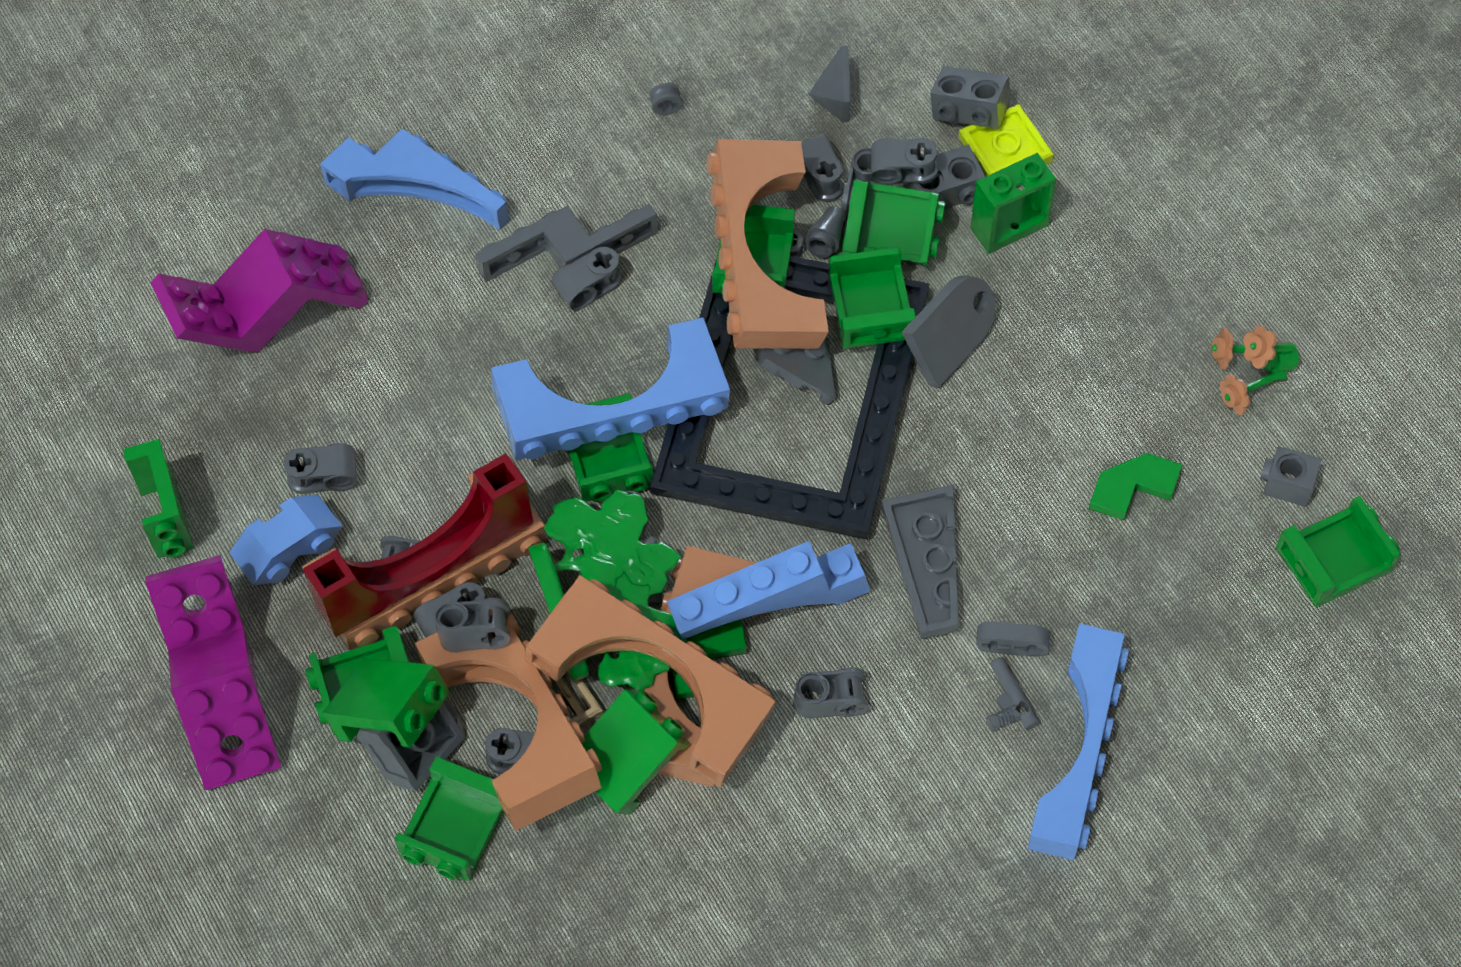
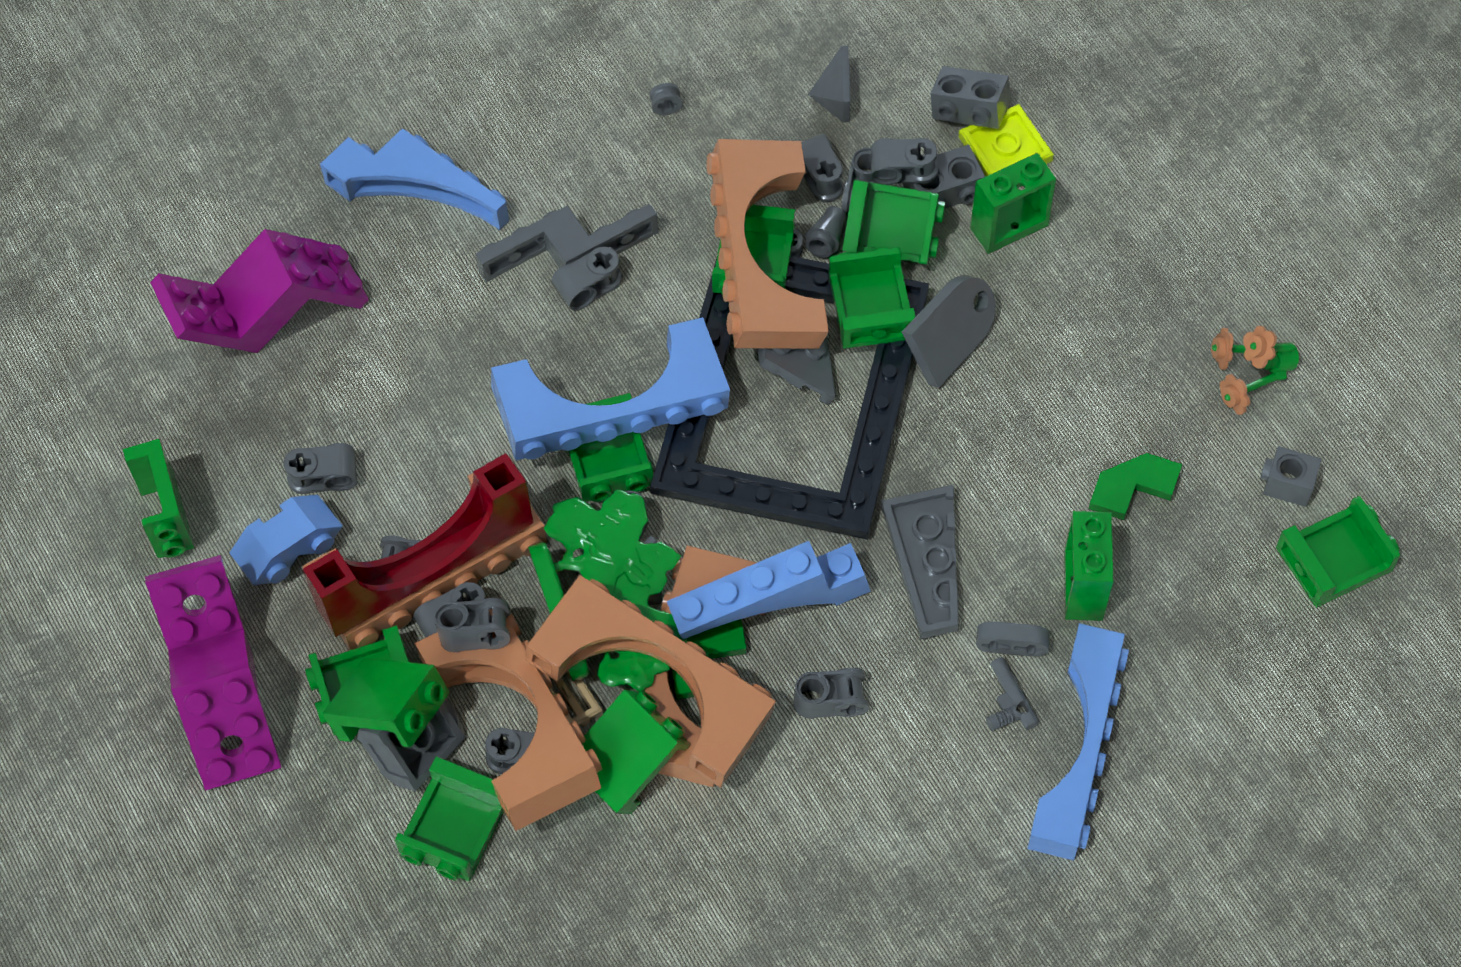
(1089, 564): none -> green window

